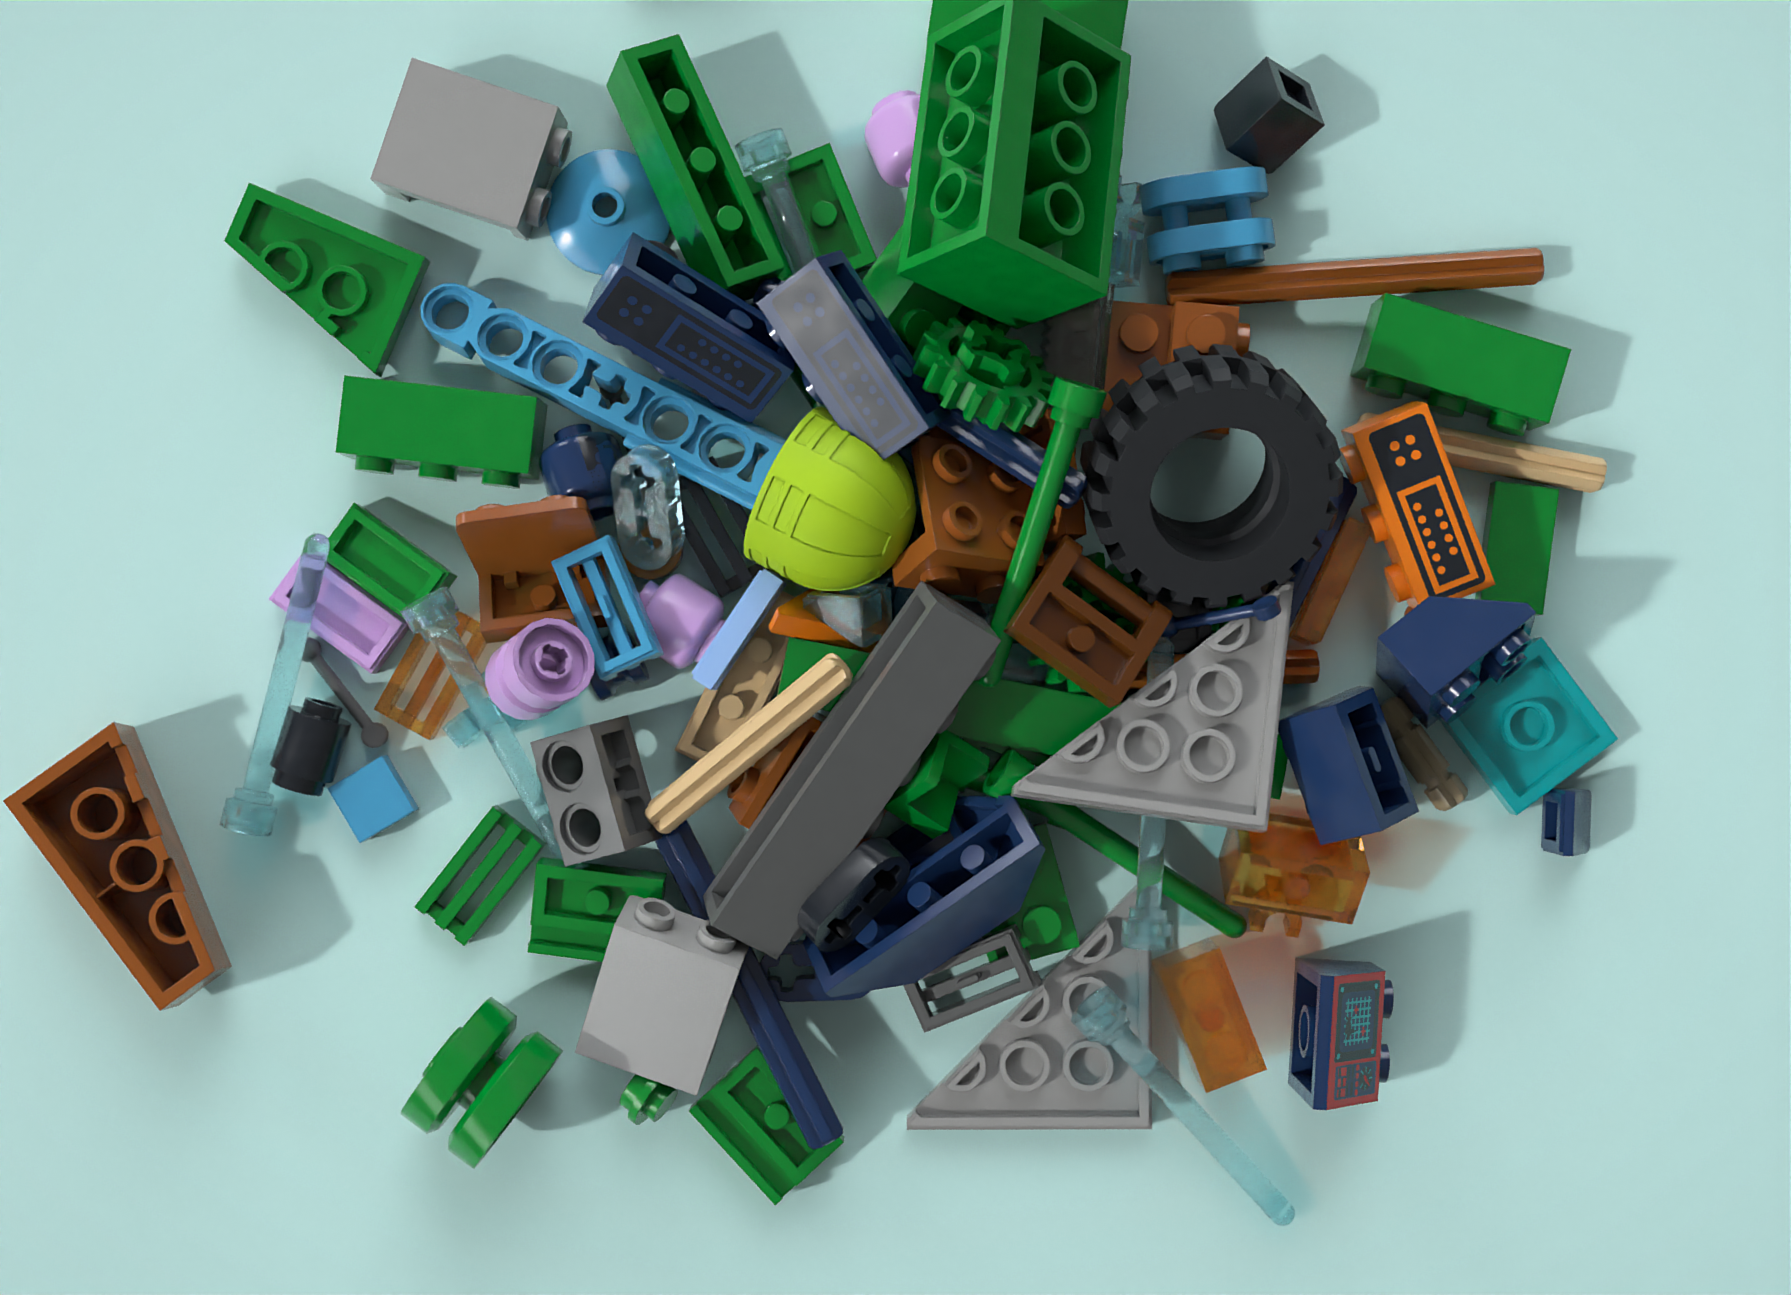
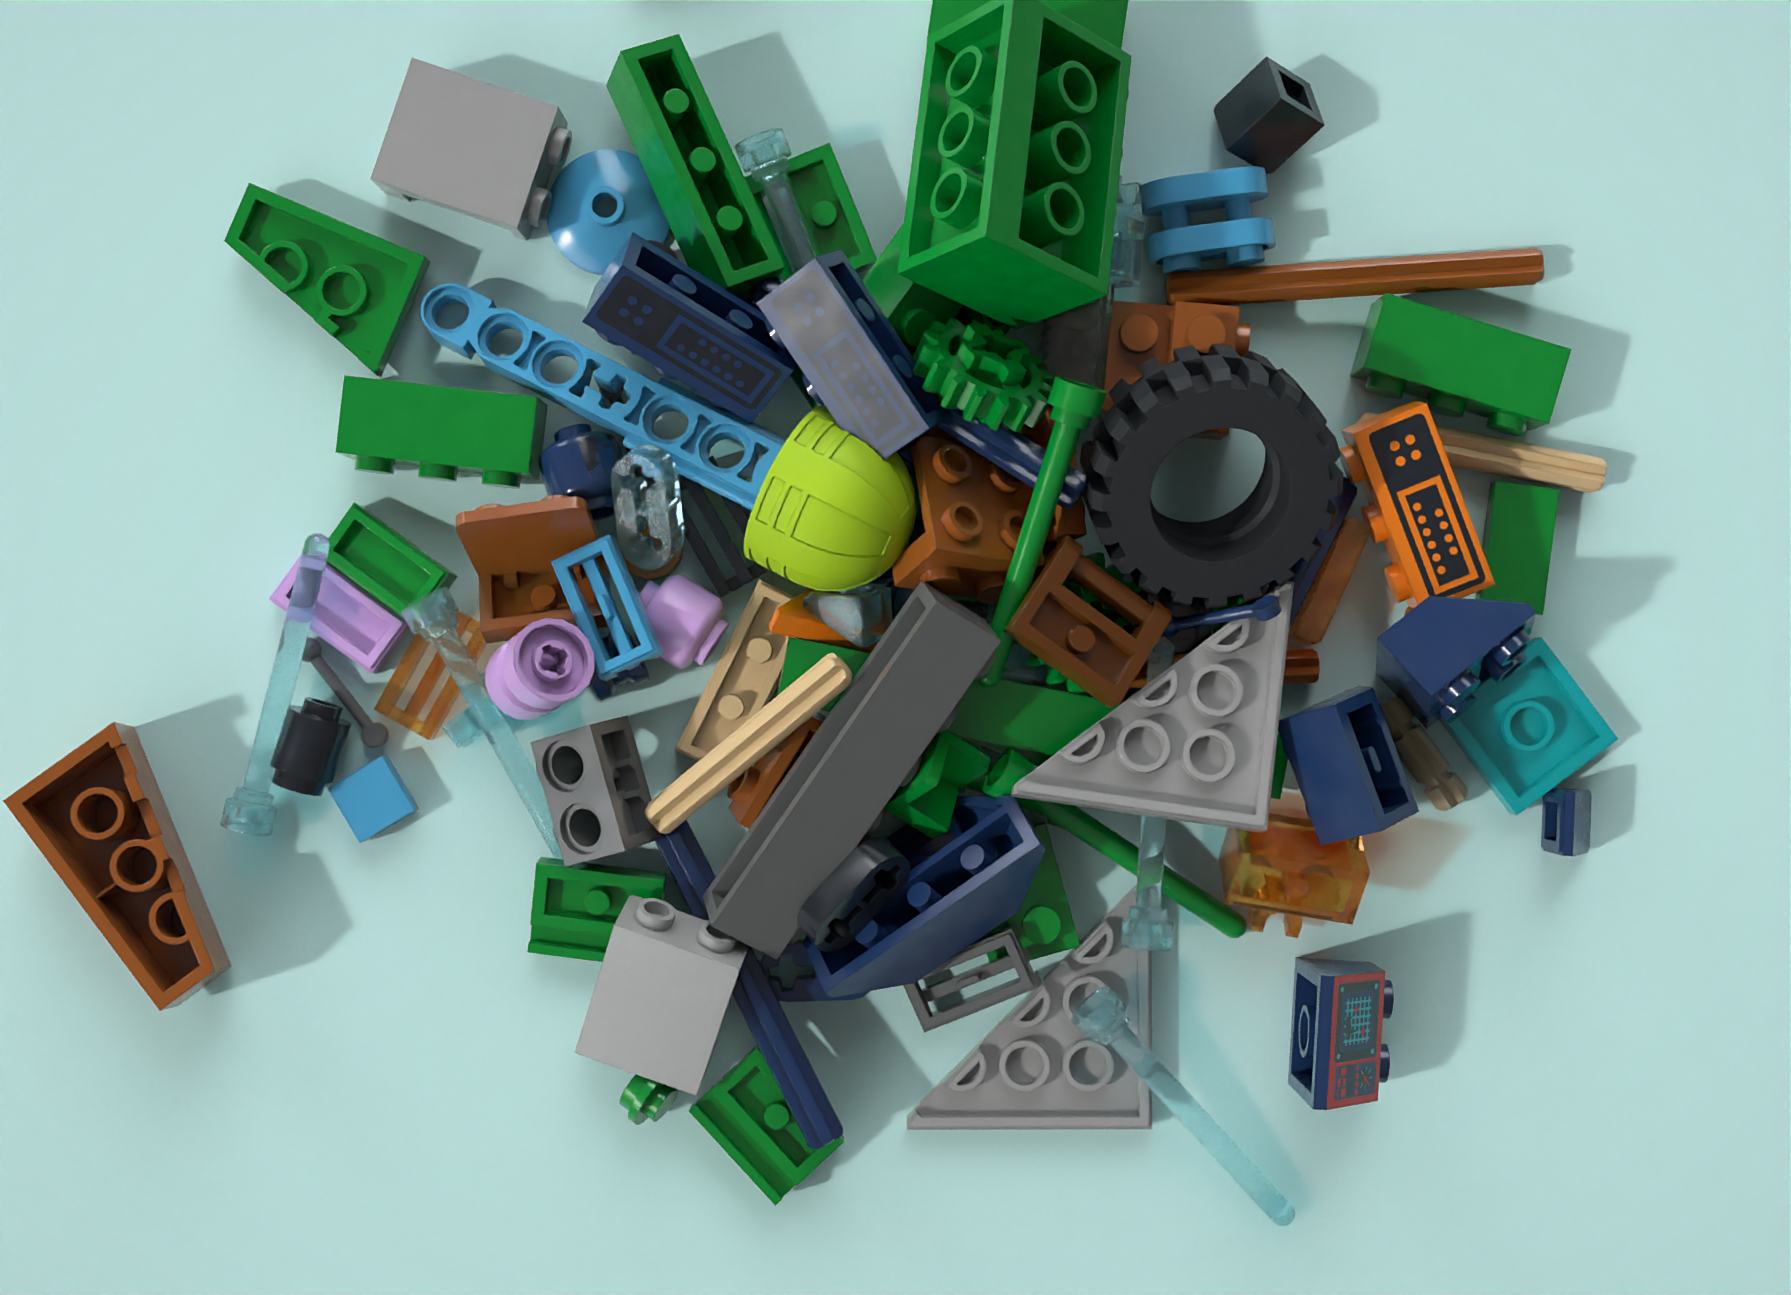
(446, 917): green tile -> none
(481, 1081): green wheel -> none
(738, 629): light blue tile -> none
(892, 136): lavender head -> none
(1208, 1015): clear orange brick -> none

